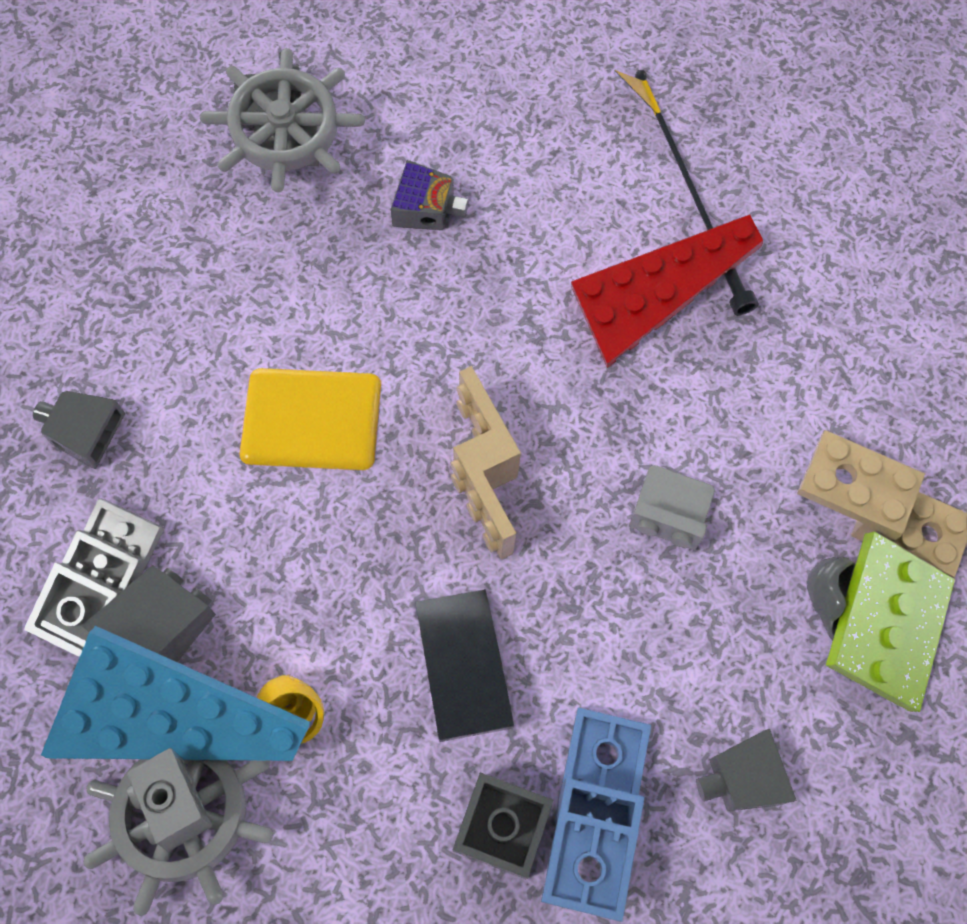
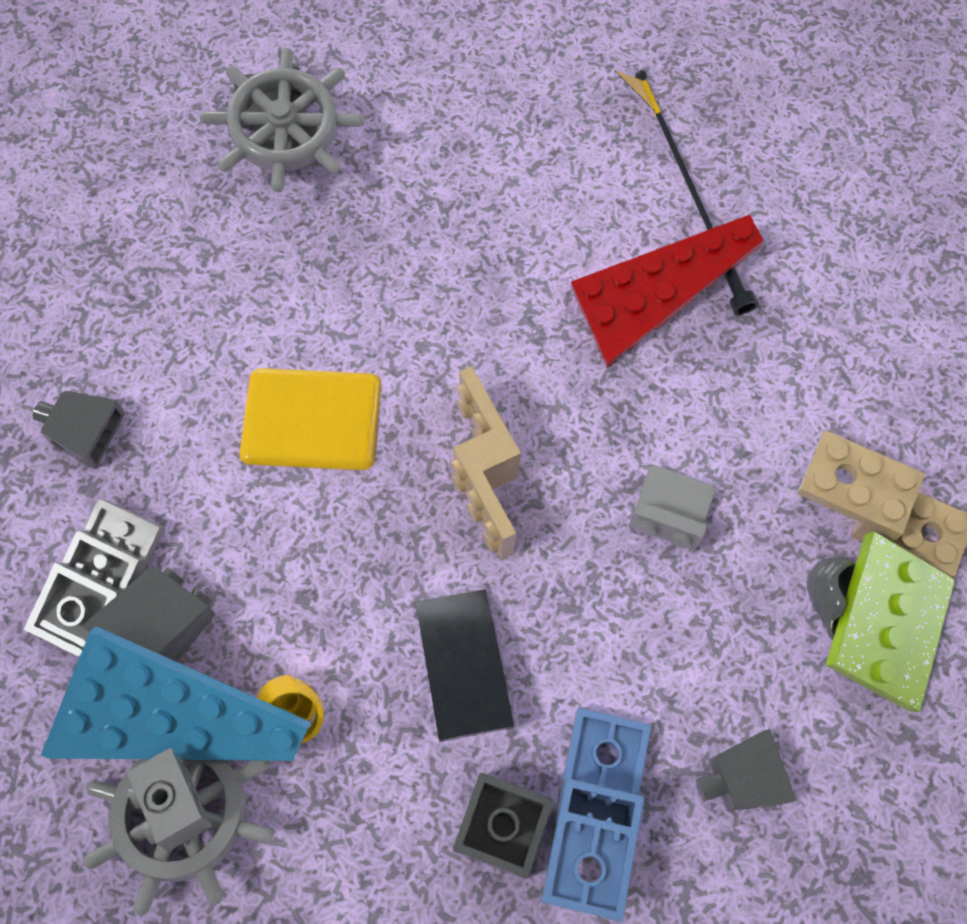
(425, 199): torso -> none

